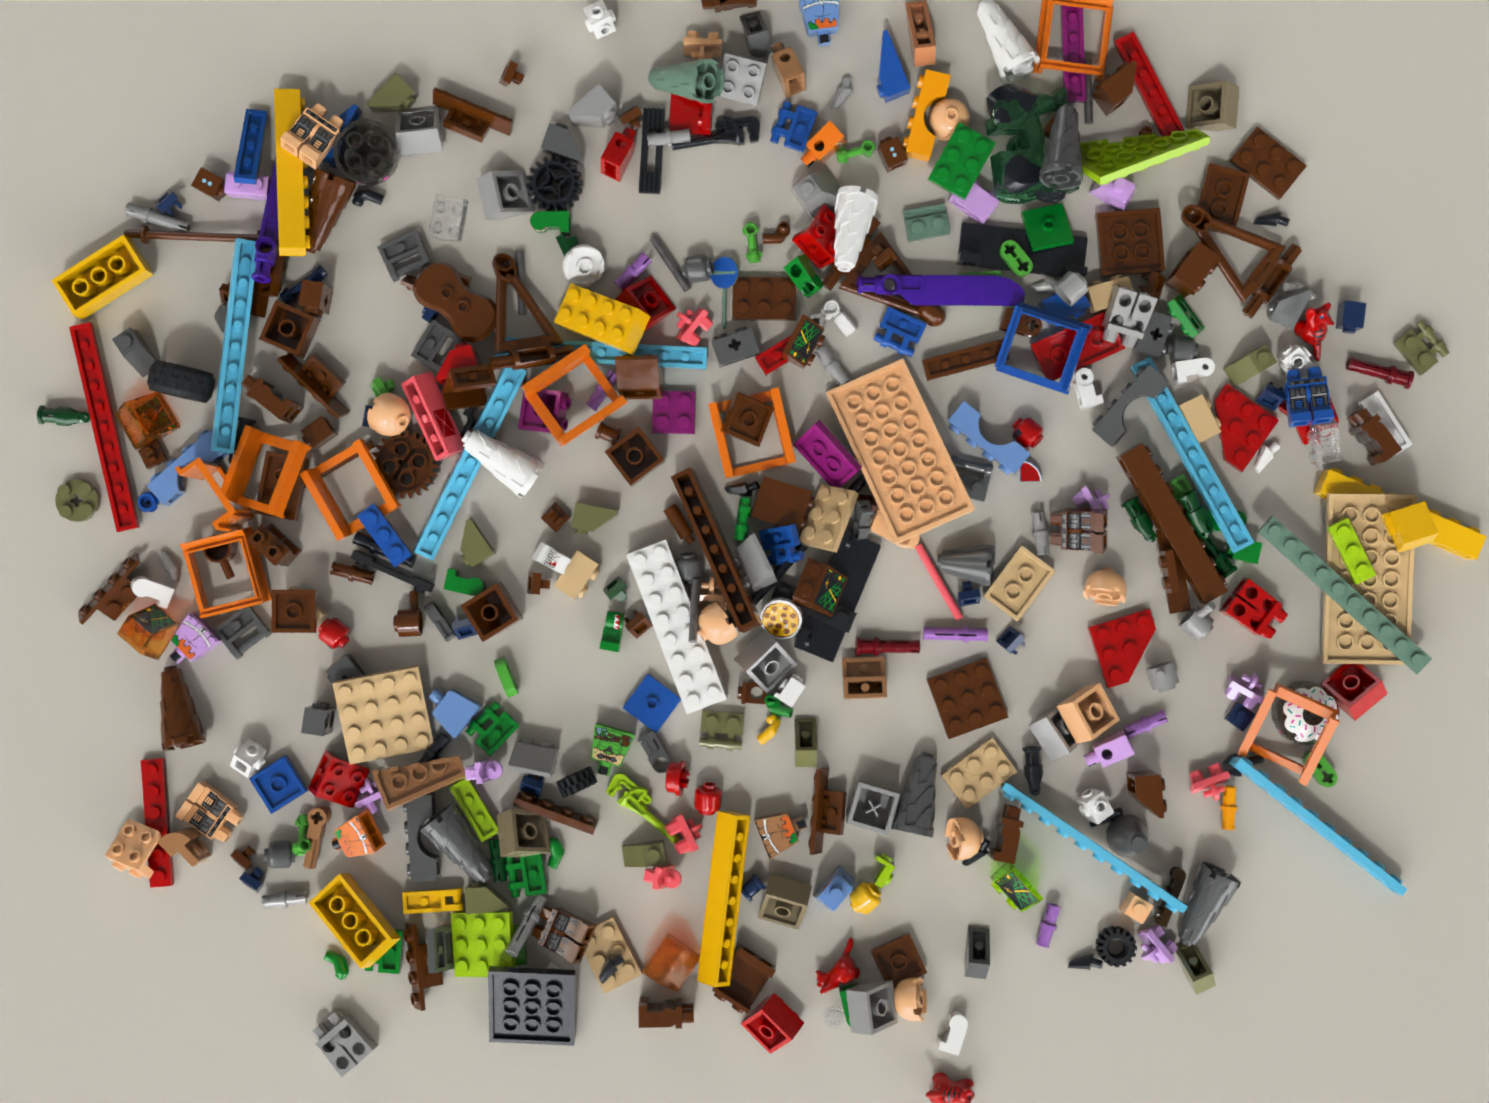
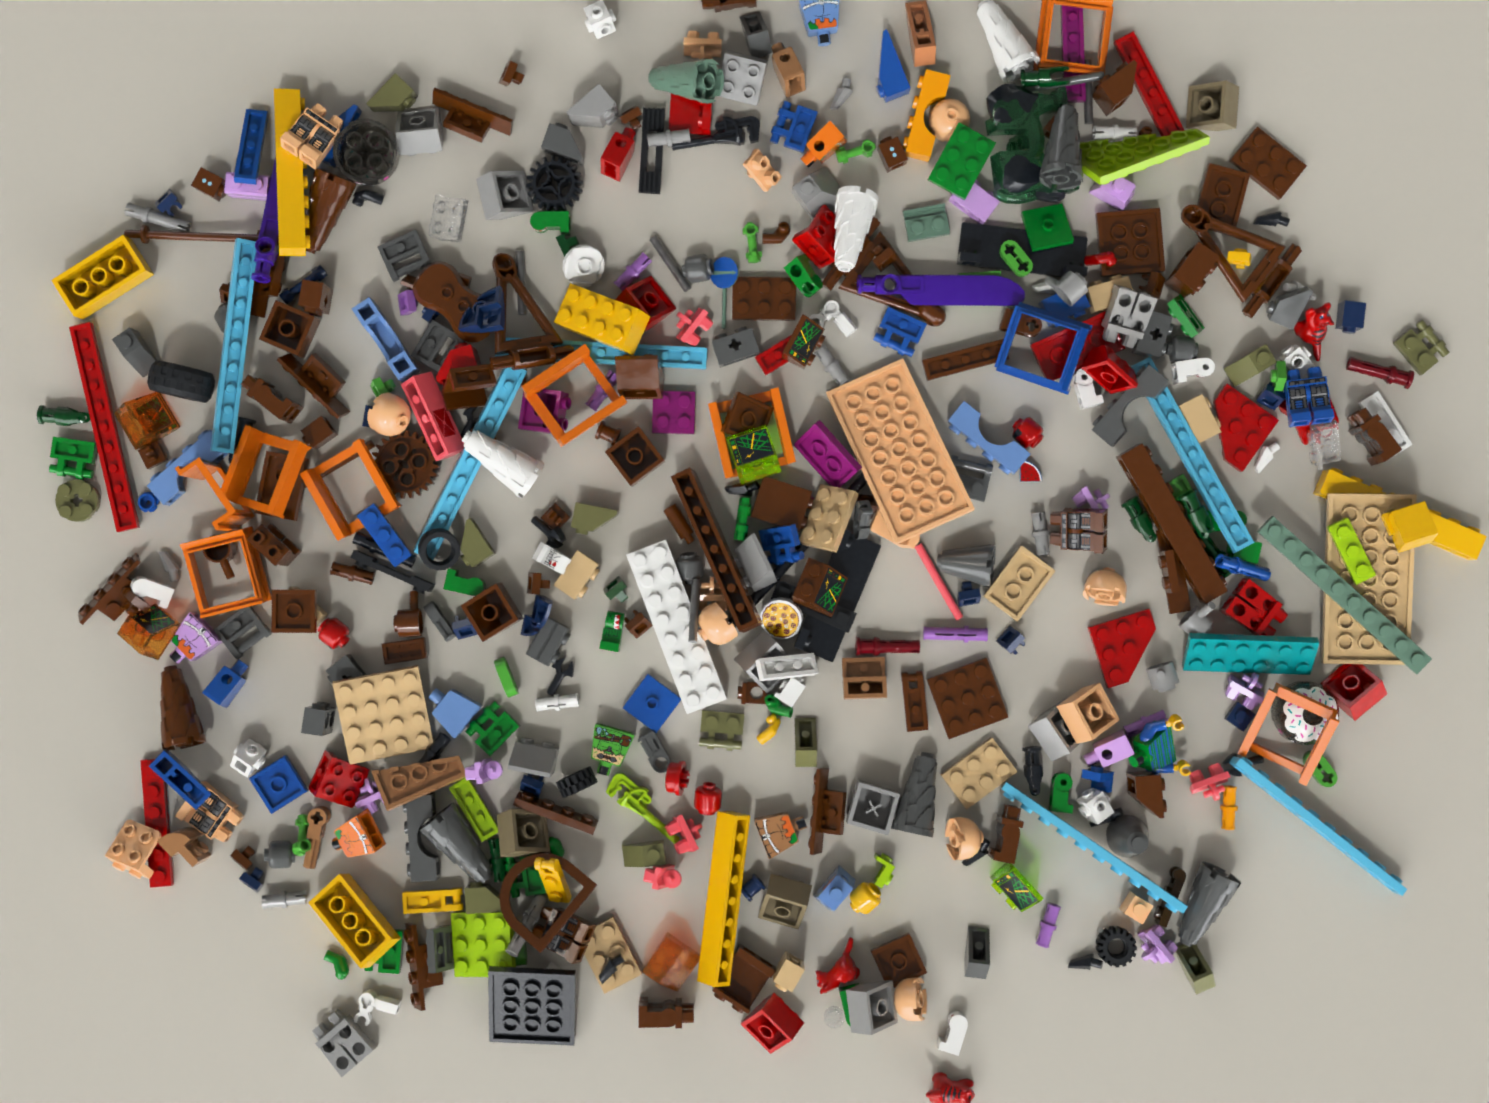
(72, 450): none -> green plate
(134, 603): none -> reddish brown tile
(180, 779): none -> blue slope
(220, 690): none -> blue torso
(370, 999): none -> white bar
(386, 339): none -> medium blue arch
(404, 650): none -> reddish brown plate
(407, 302): none -> medium lavender plate
(439, 565): none -> black tyre
(486, 314): none -> dark blue brick
(519, 928): none -> reddish brown window
(540, 614): none -> dark blue brick
(548, 641): none -> dark grey brick
(553, 879): none -> yellow plate
(555, 536): none -> black bar
(557, 702): none -> white pin
(559, 675): none -> black bar
(753, 454): none -> slope
(760, 169): none -> light nougat hips
(786, 666): none -> white plate
(788, 972): none -> tan brick
(914, 702): none -> reddish brown plate
(1042, 77): none -> dark green piece
(1059, 793): none -> green leg
(1084, 78): none -> dark grey bar
(1101, 258): none -> red arm
(1101, 778): none -> blue bracket
(1109, 370): none -> red slope
(1113, 132): none -> white pin
(1155, 747): none -> torso
(1236, 565): none -> blue pin
(1239, 257): none -> yellow plate
(1250, 653): none -> teal plate
(1278, 375): none -> bright green plate

